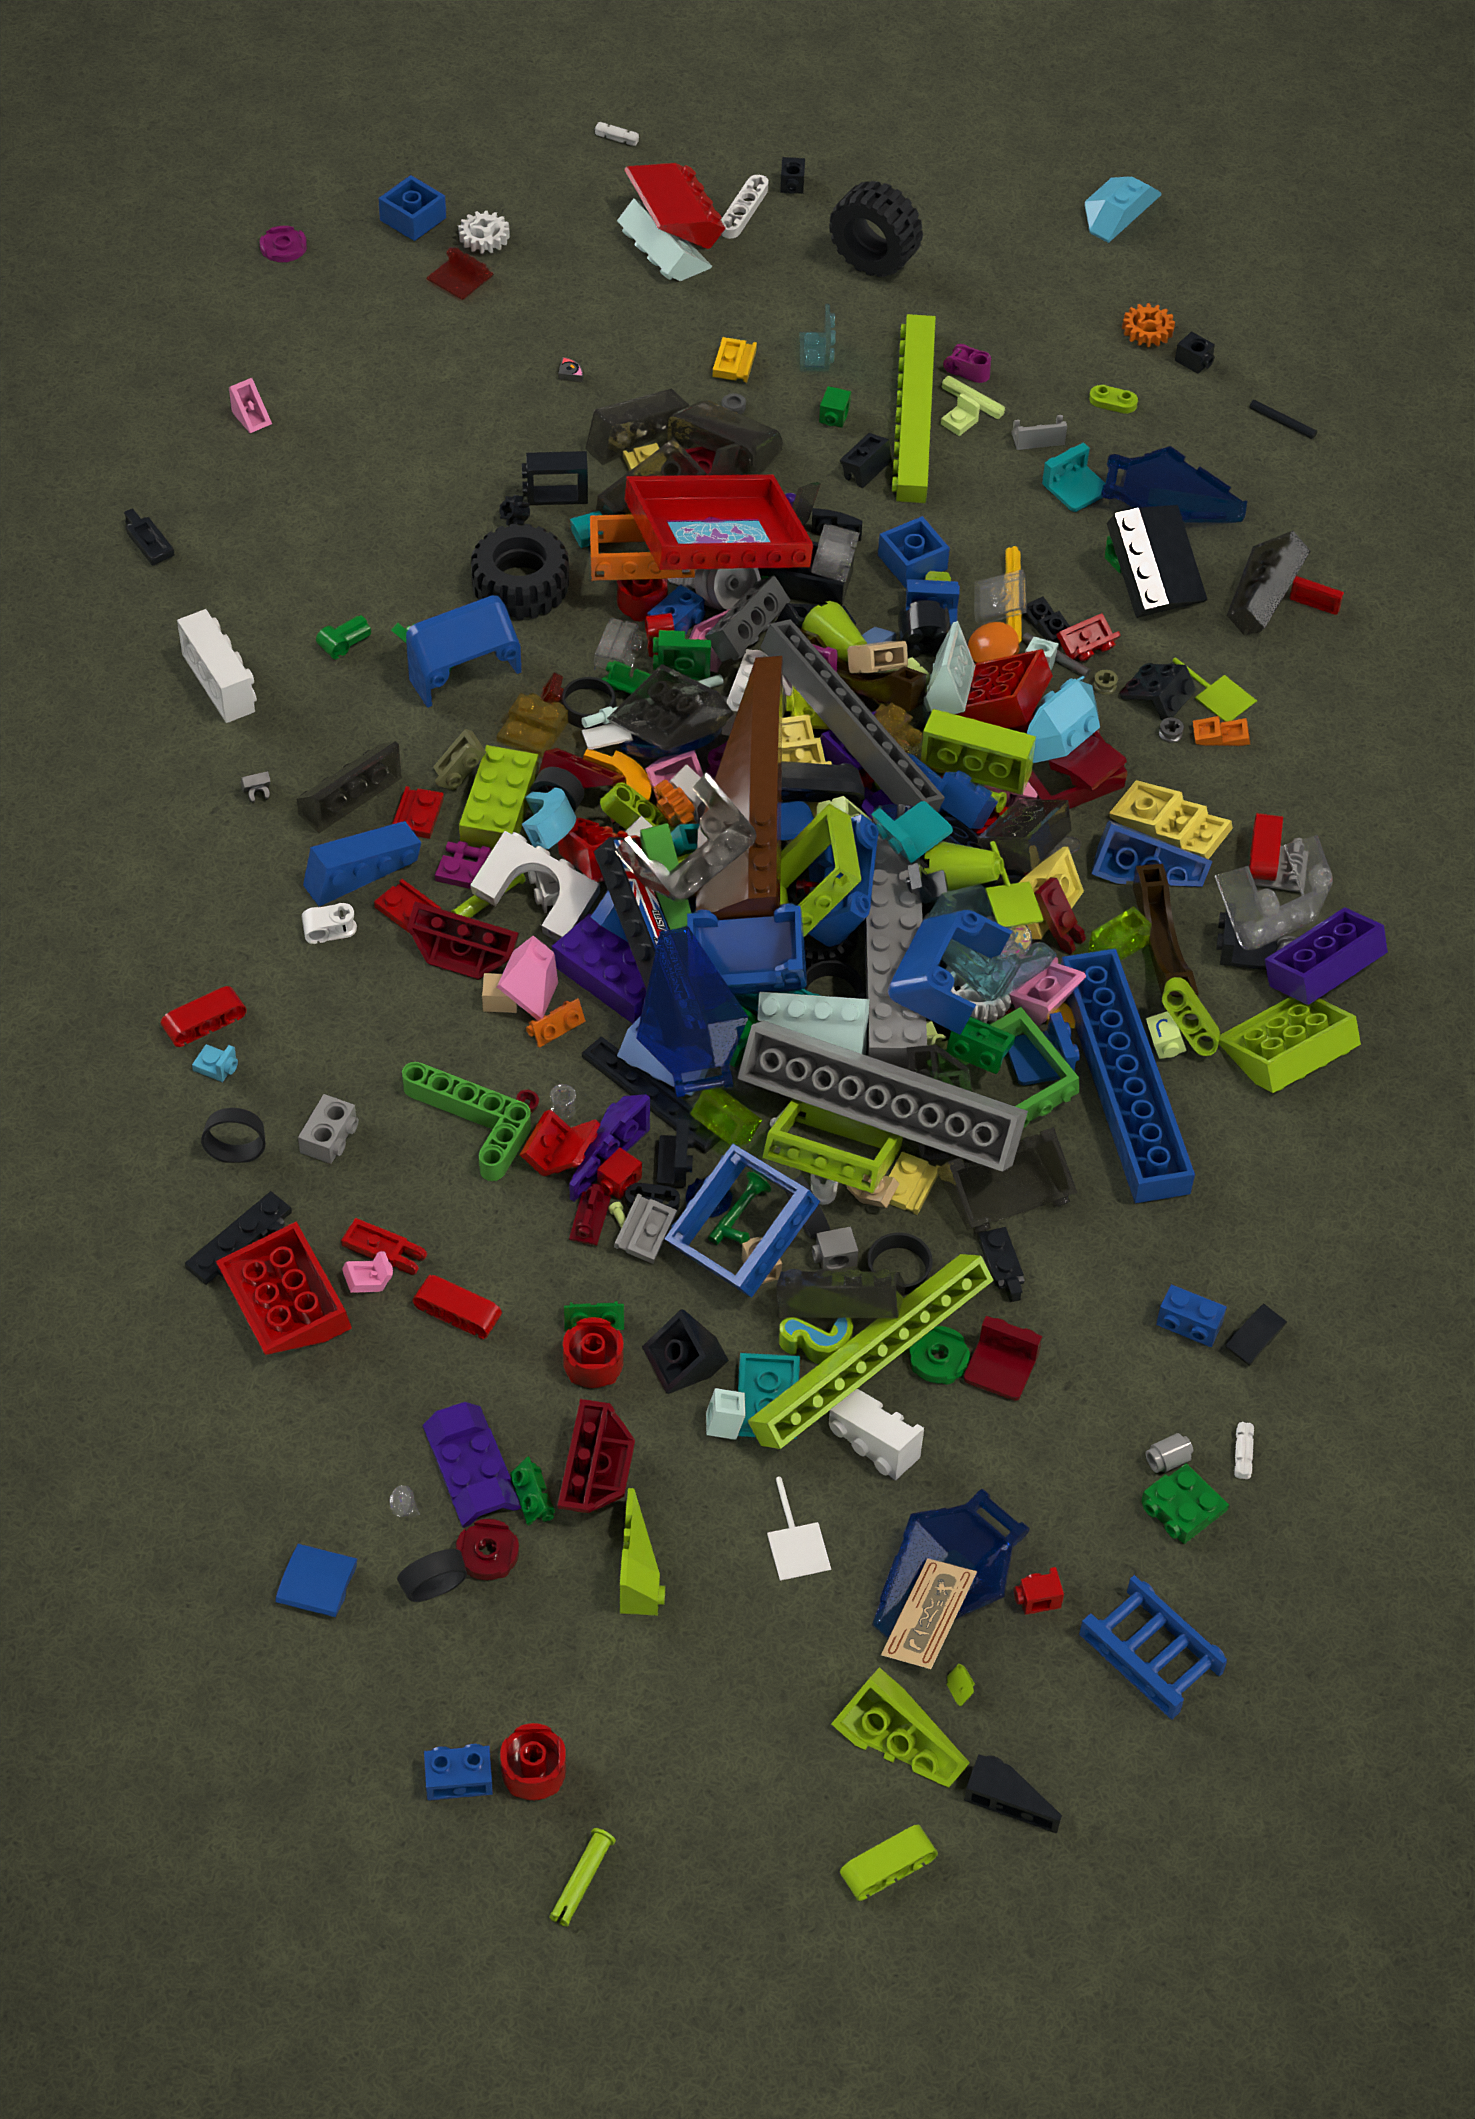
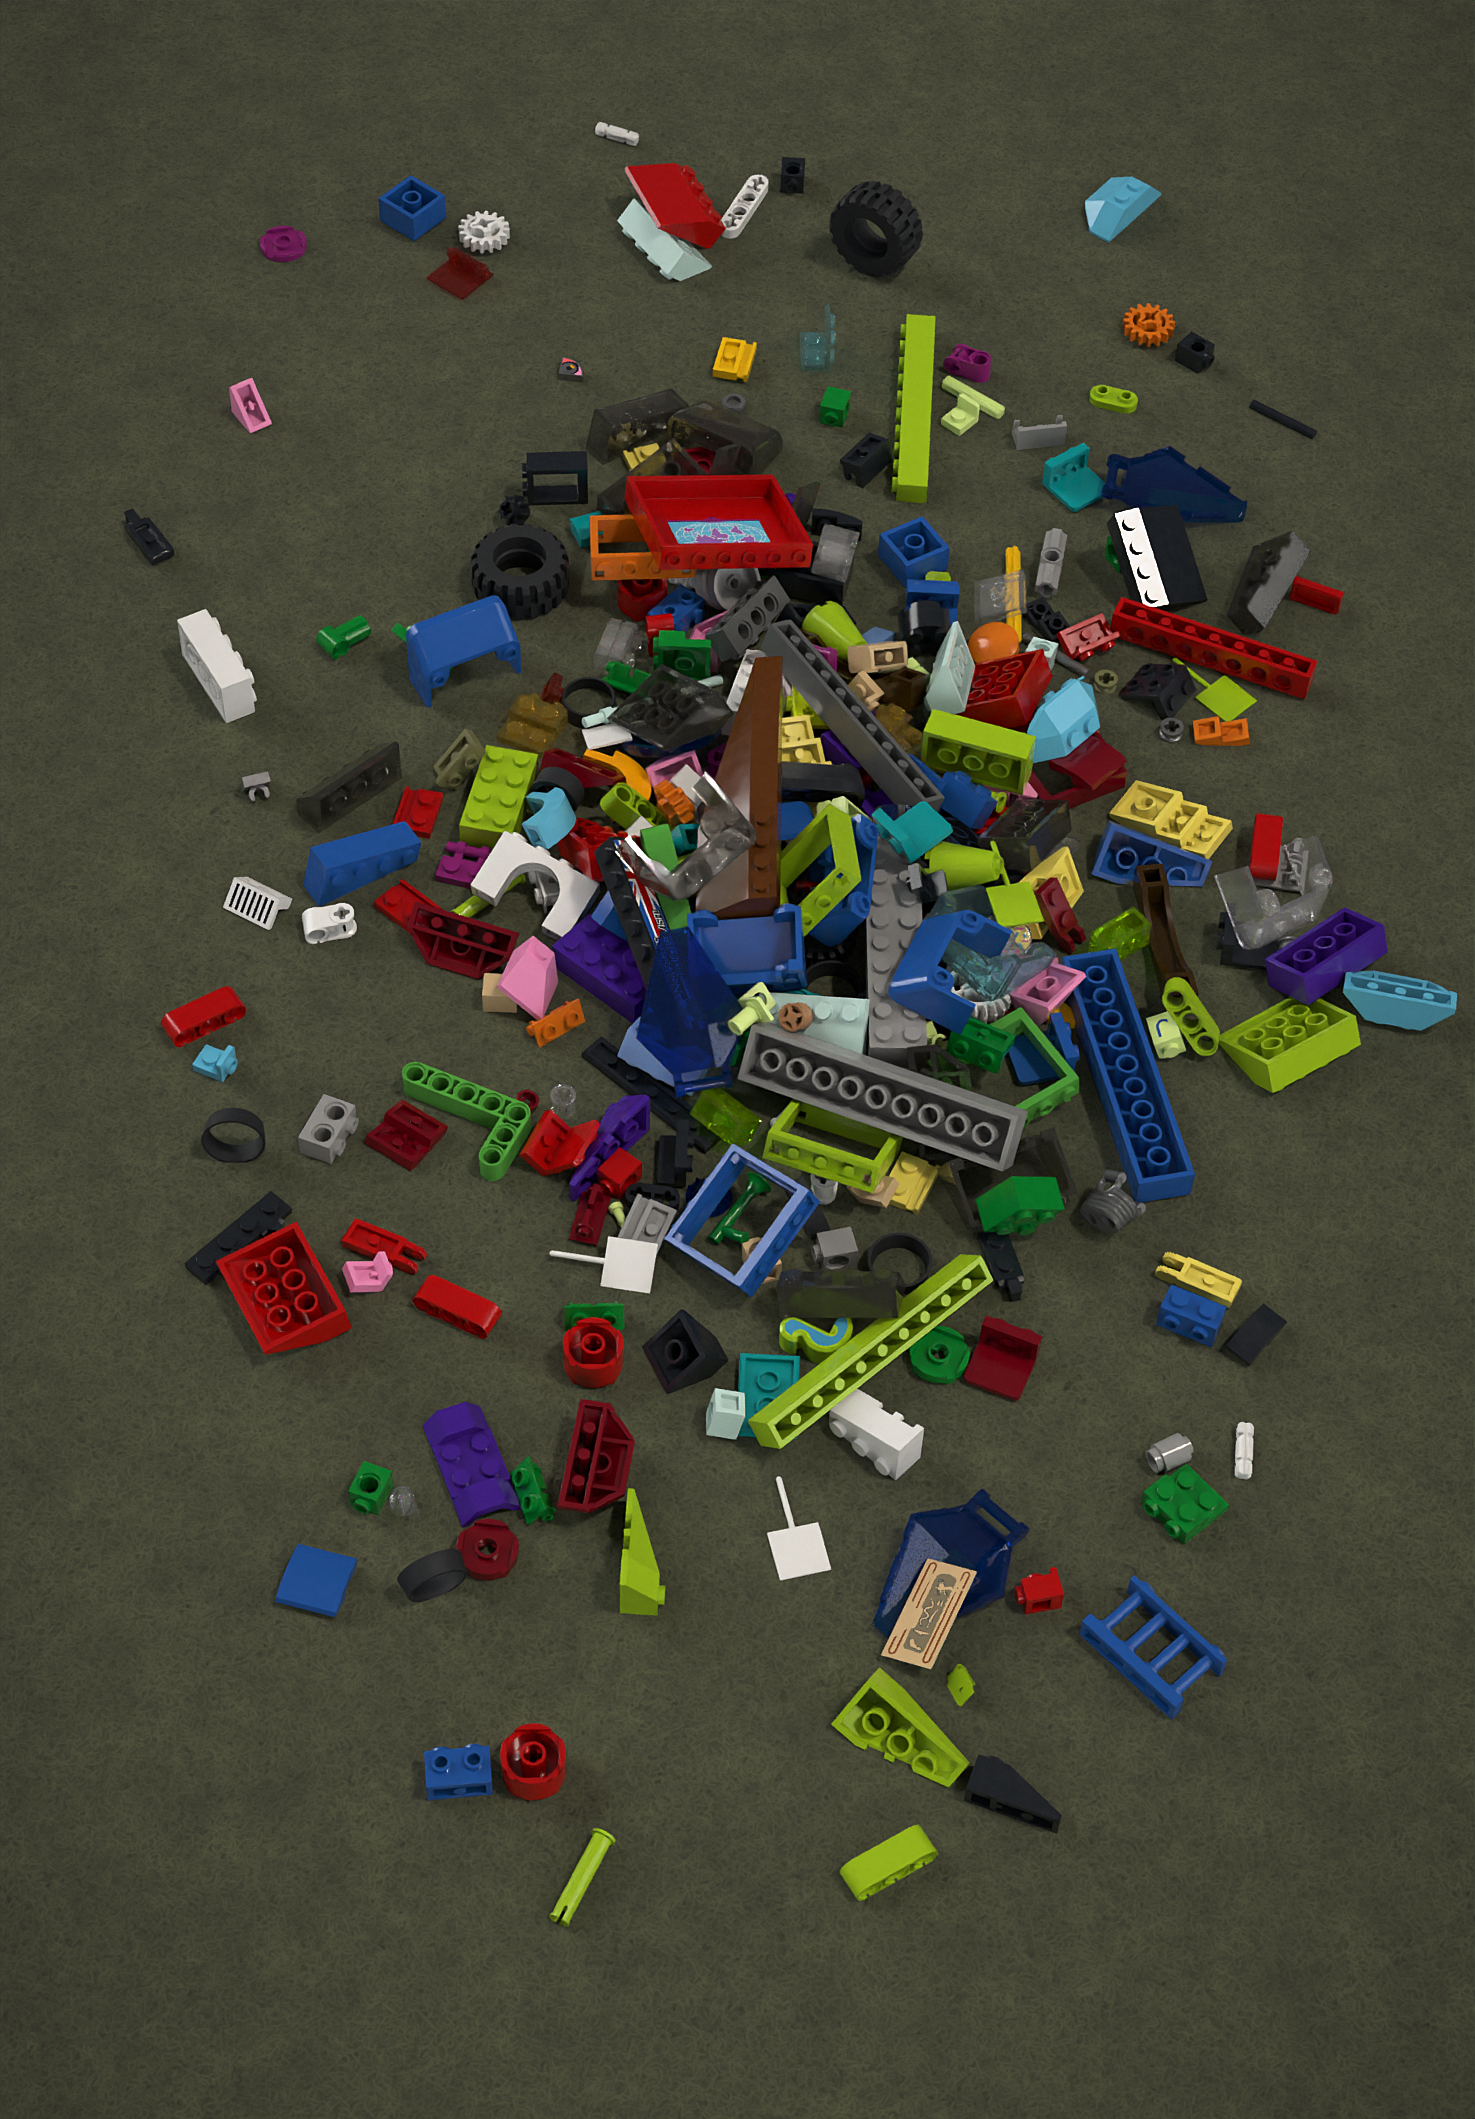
(255, 901): none -> white panel
(370, 1477): none -> green brick
(406, 1134): none -> dark red slope
(626, 1264): none -> white piece
(753, 1009): none -> yellowish green bracket
(789, 1017): none -> medium nougat wheel
(866, 690): none -> tan bracket
(1020, 1205): none -> green brick
(1051, 563): none -> light grey piece
(1110, 1208): none -> dark grey piece
(1199, 1278): none -> light yellow hinge
(1213, 648): none -> red brick
(1398, 999): none -> medium azure wedge

